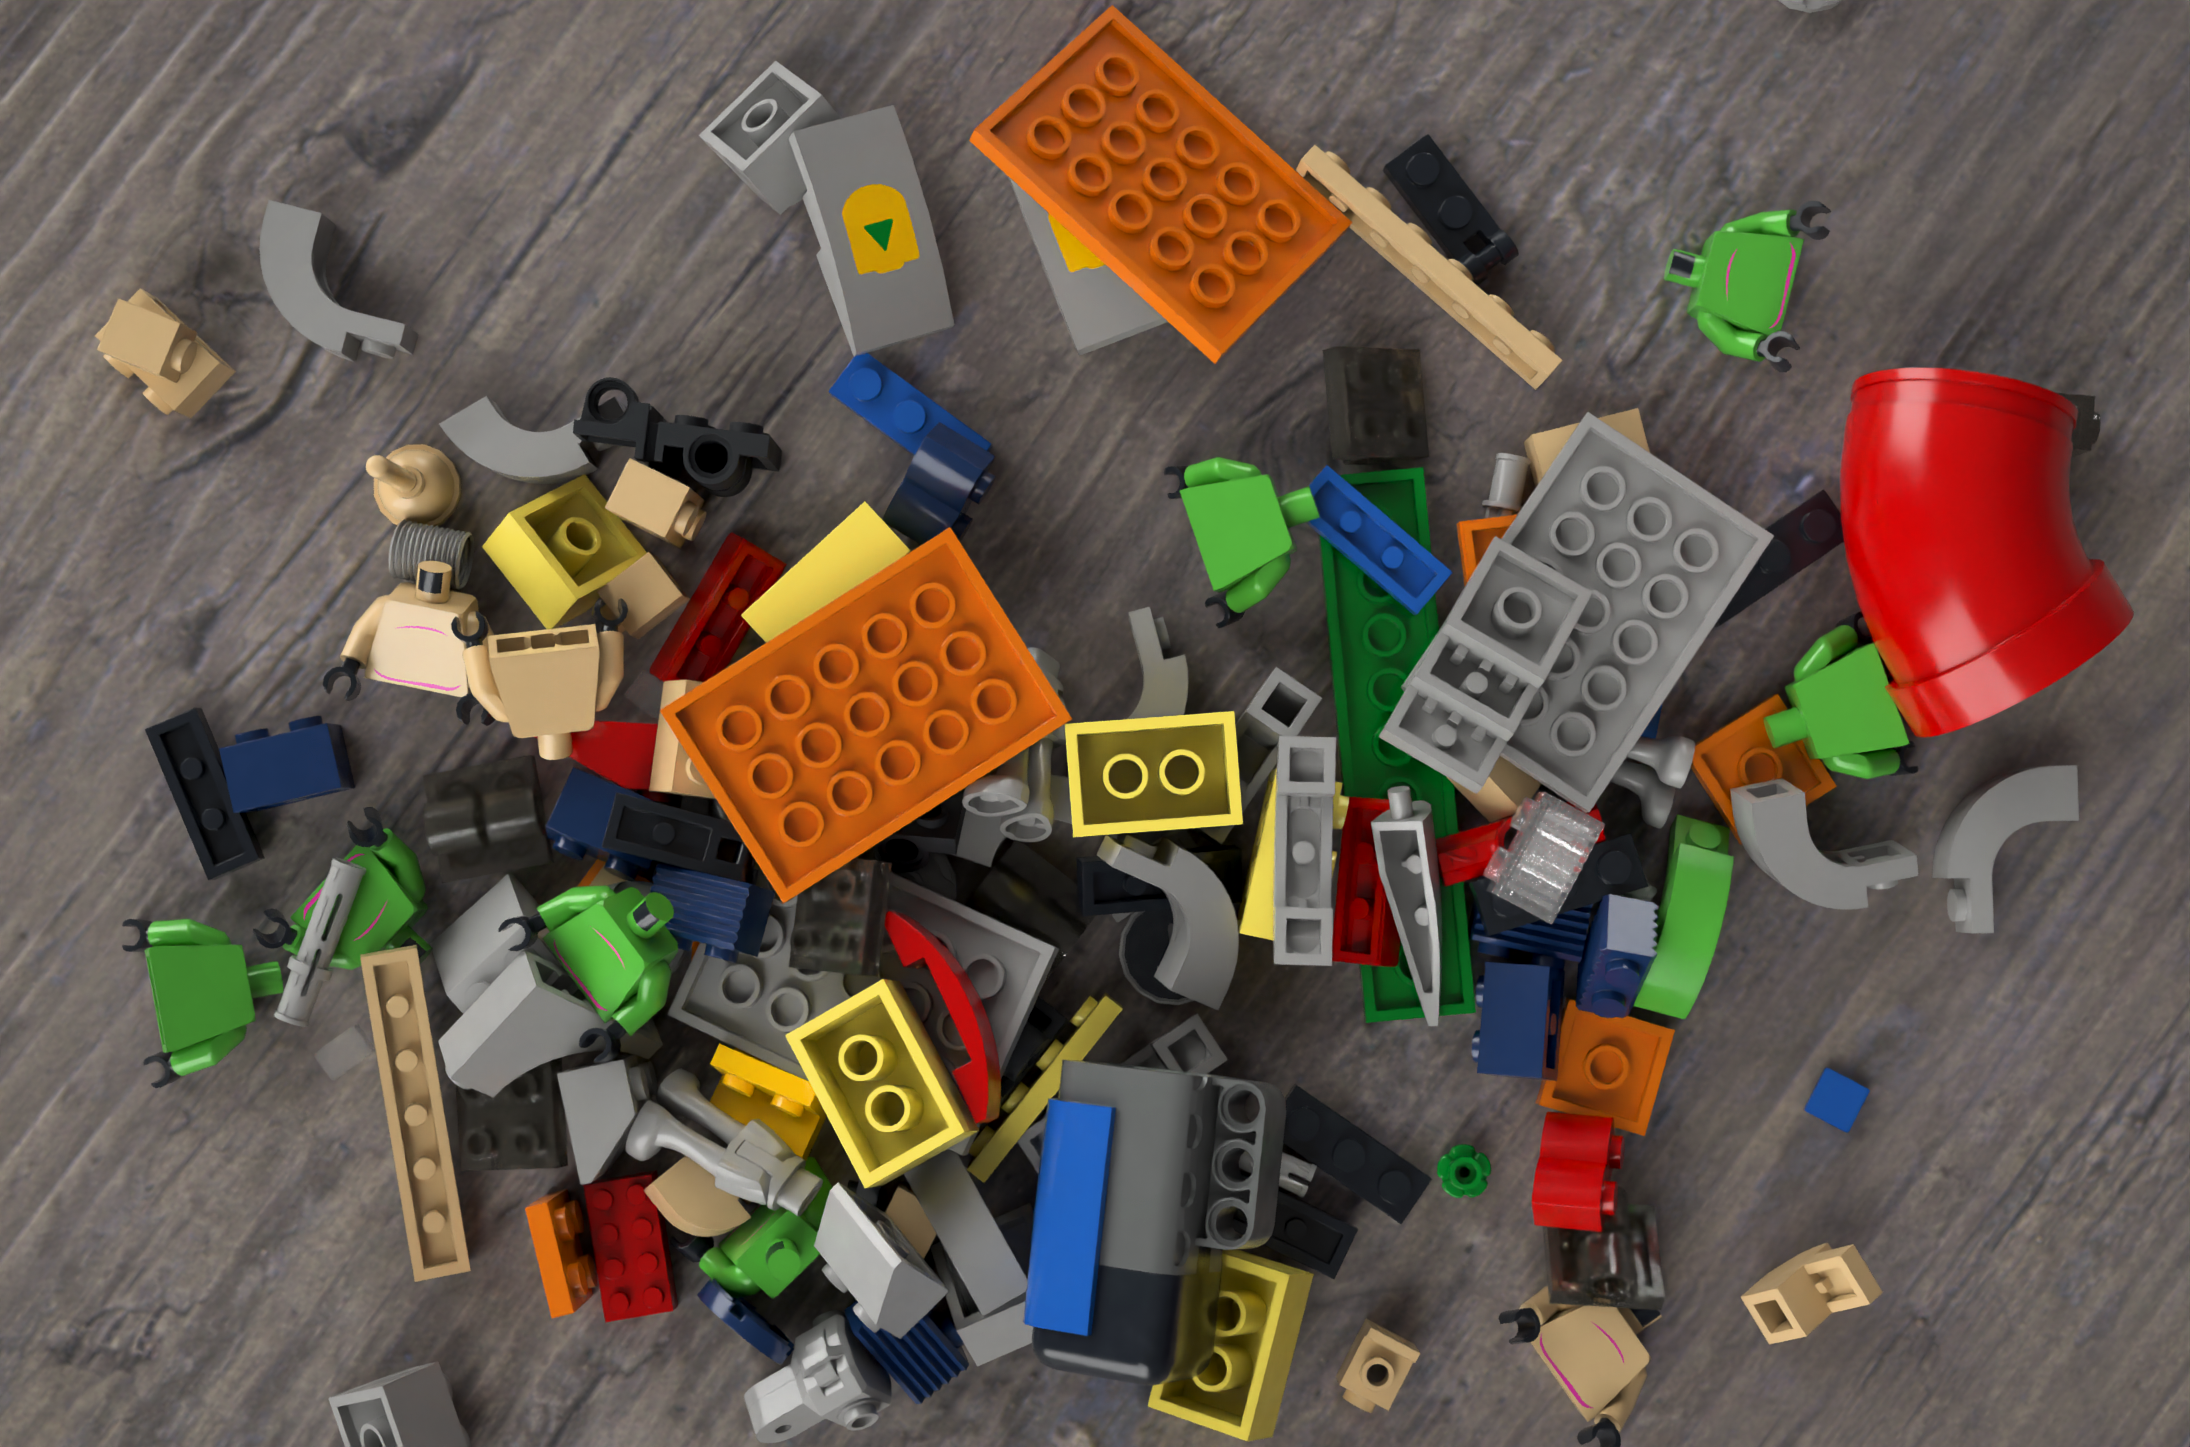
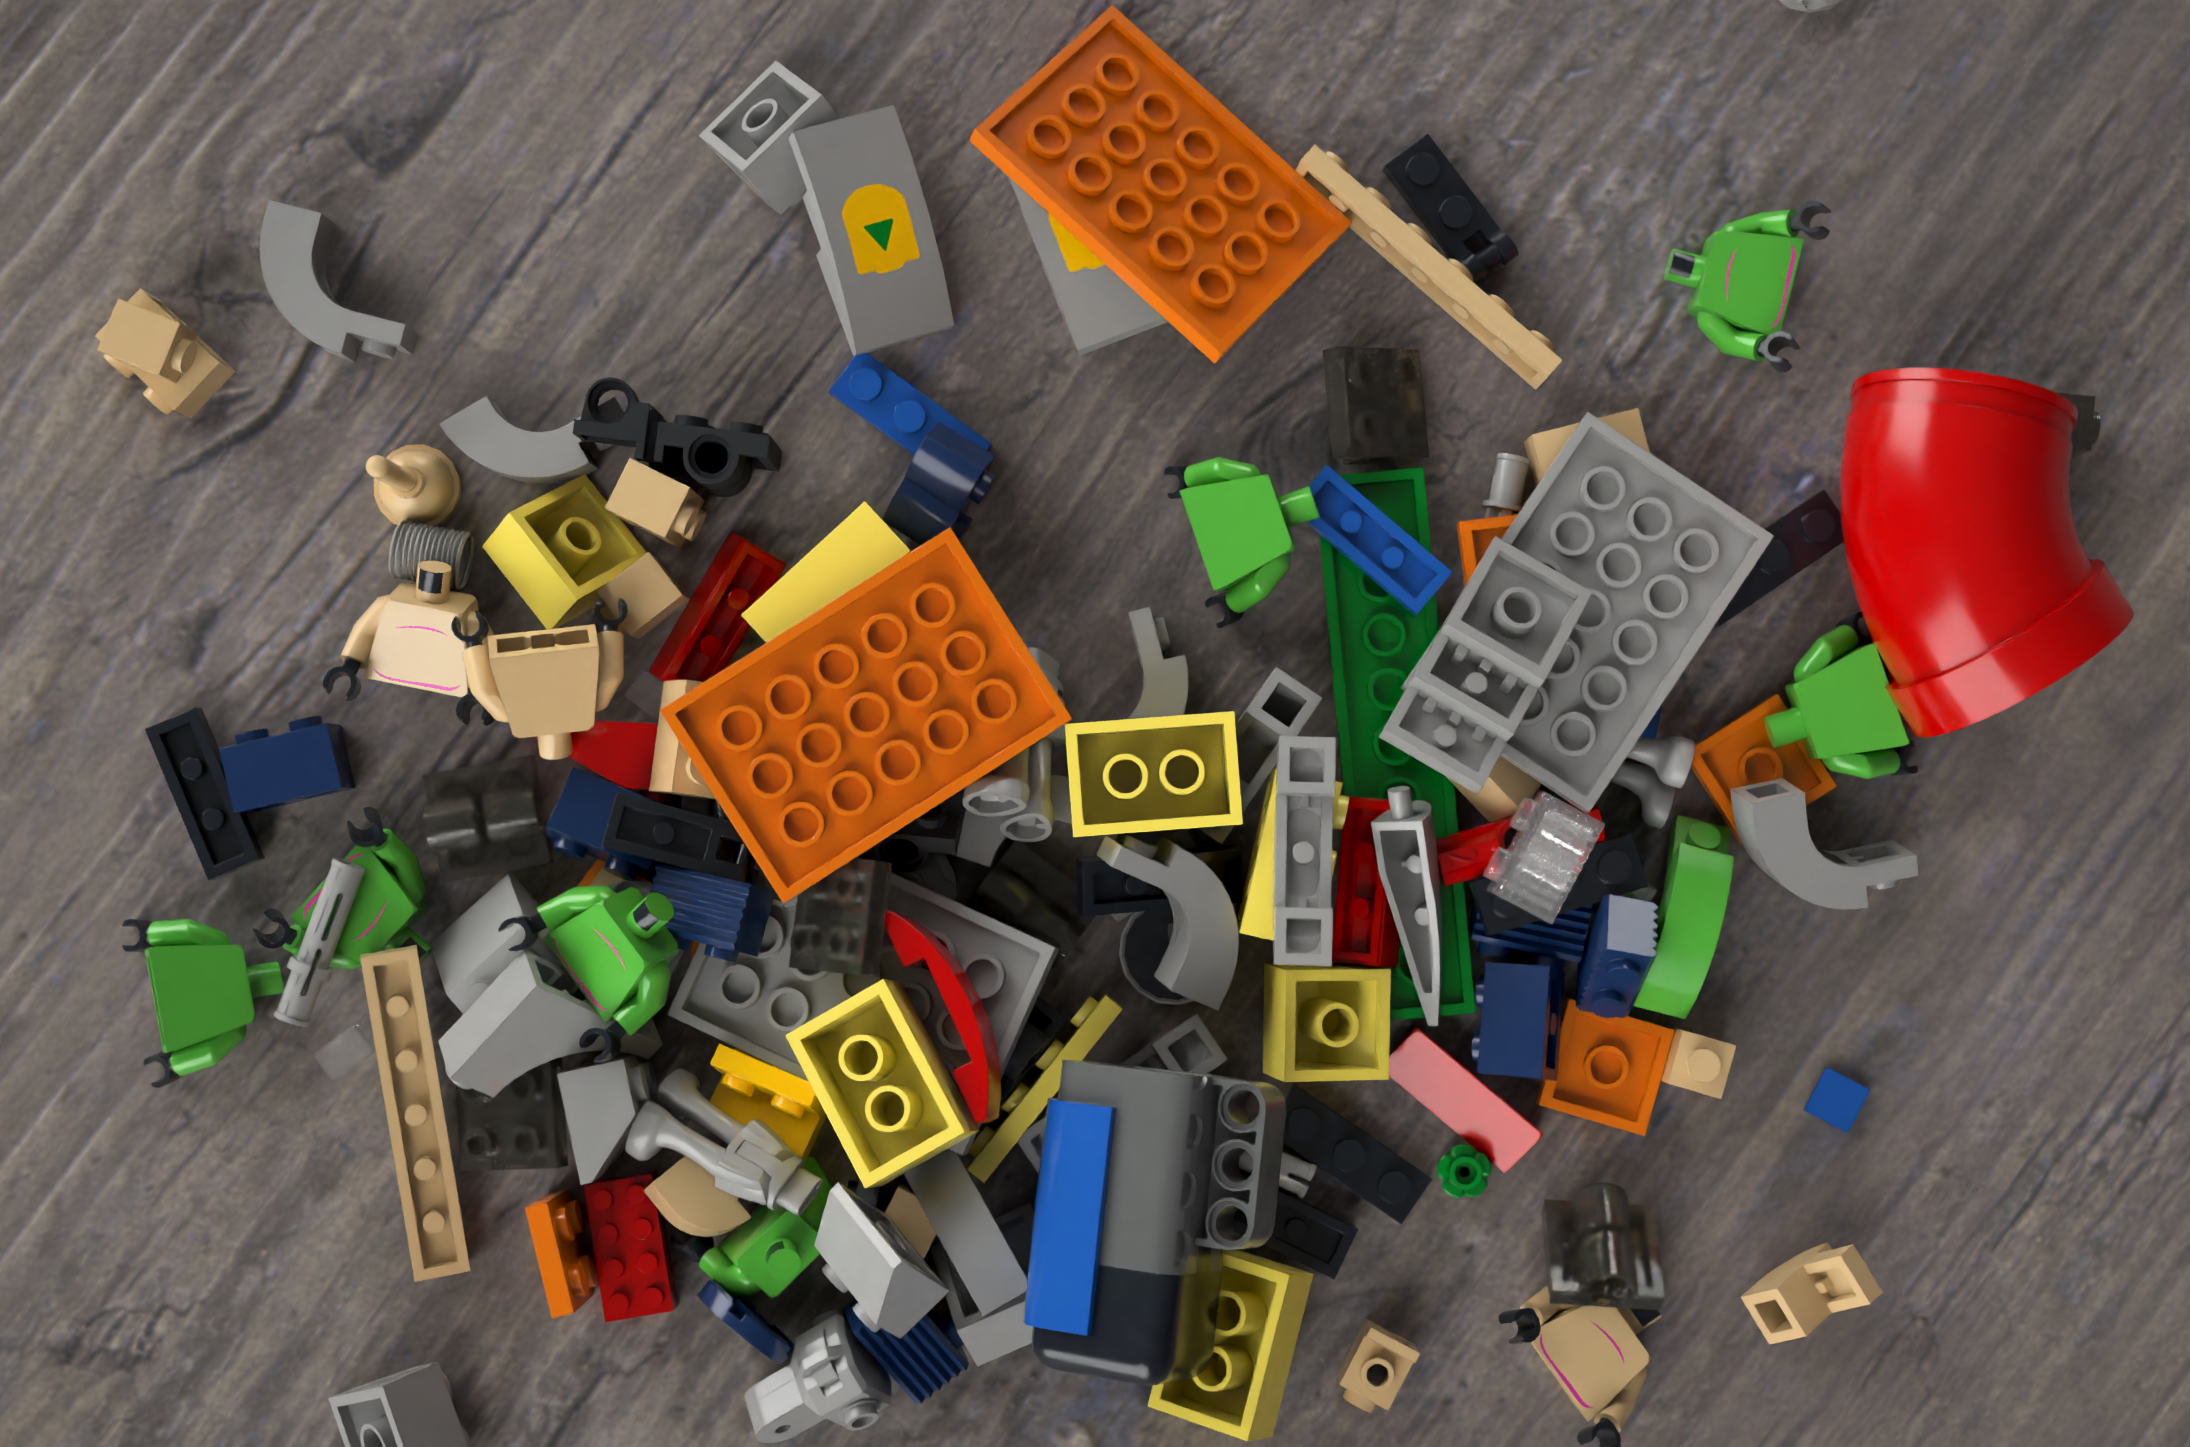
(1326, 1022): none -> light yellow slope
(1461, 1100): none -> slope
(1575, 1172): red brick -> none
(1698, 1063): none -> tan brick
(1982, 825): light grey arch -> none

